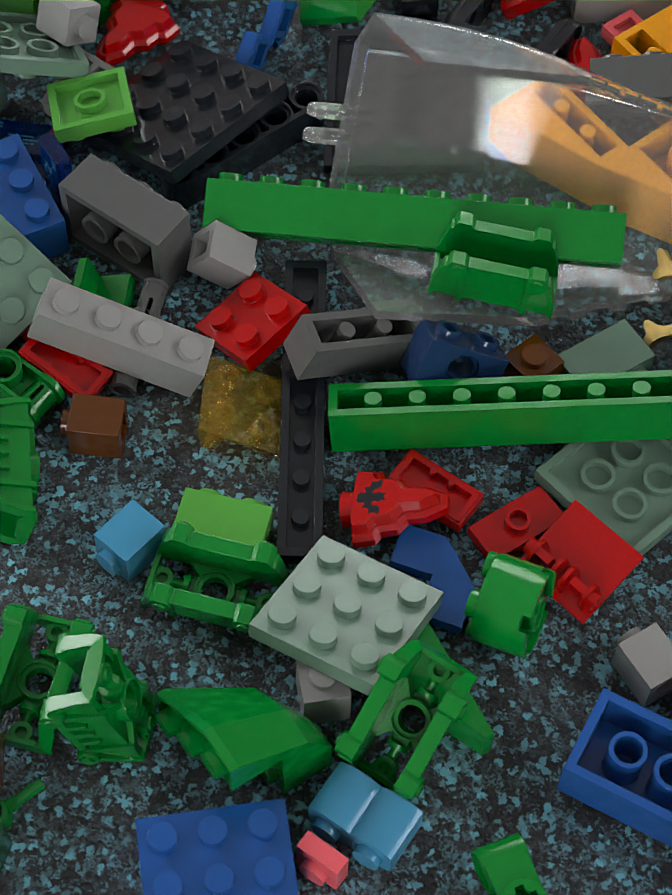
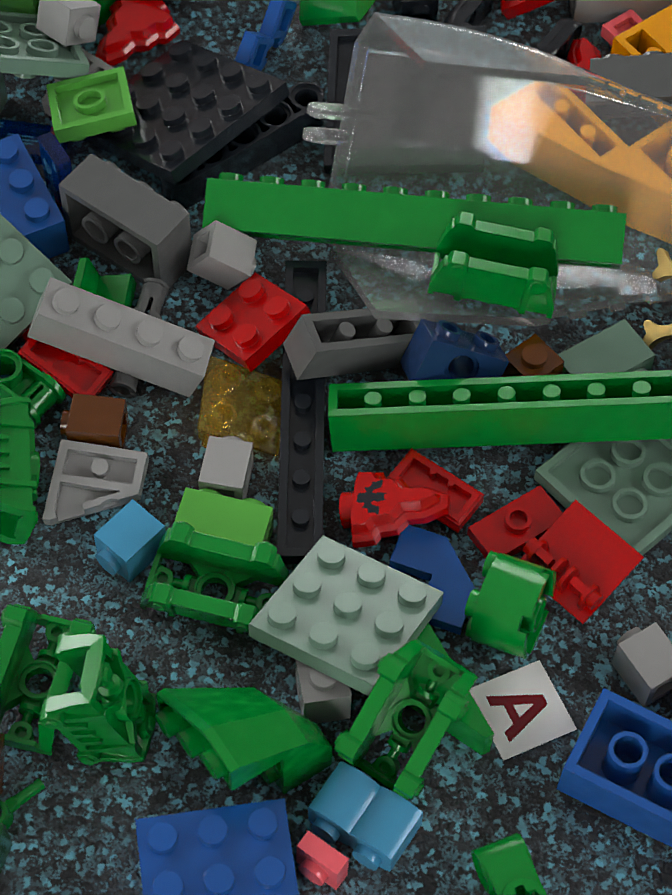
(93, 480): none -> light grey wing
(227, 466): none -> light grey brick
(522, 709): none -> white sticker

